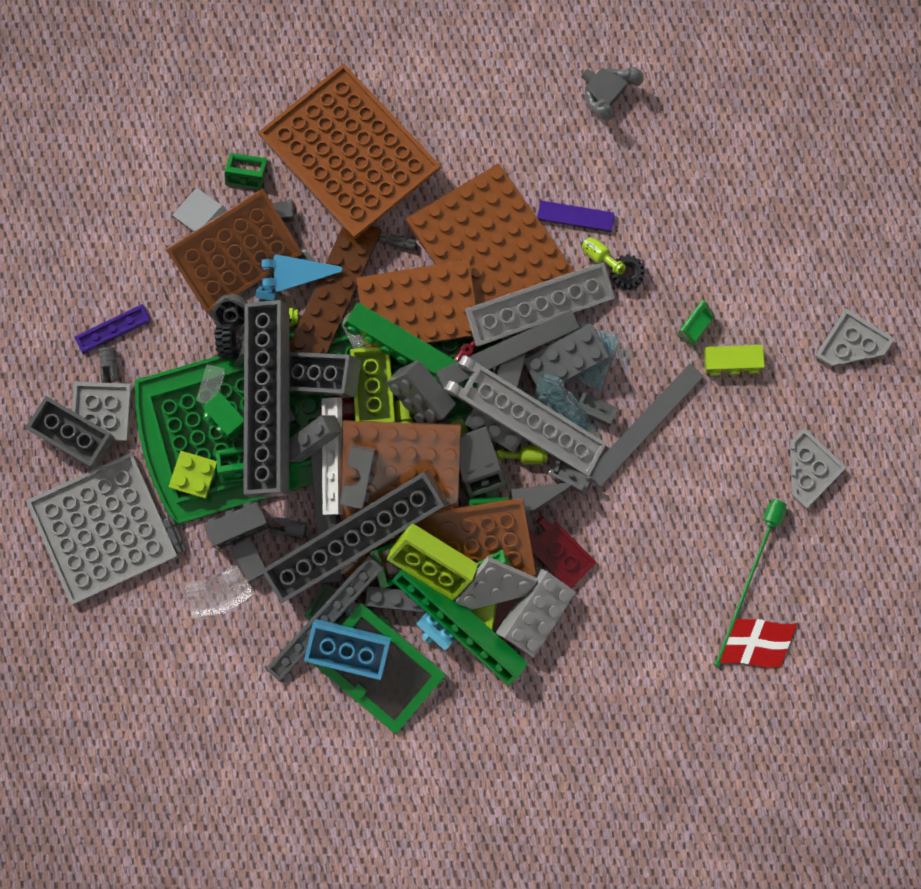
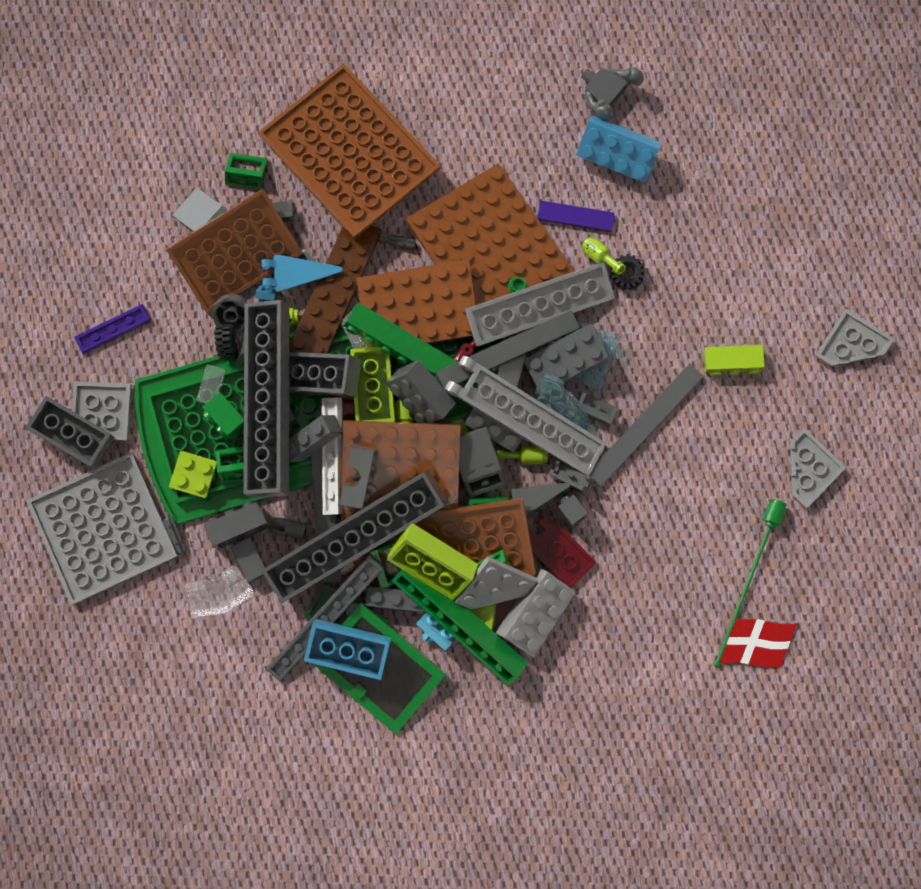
(108, 361): dark grey hinge -> none
(516, 284): none -> green plate
(571, 511): none -> dark grey brick
(619, 149): none -> dark azure brick
(696, 323): green tile -> none

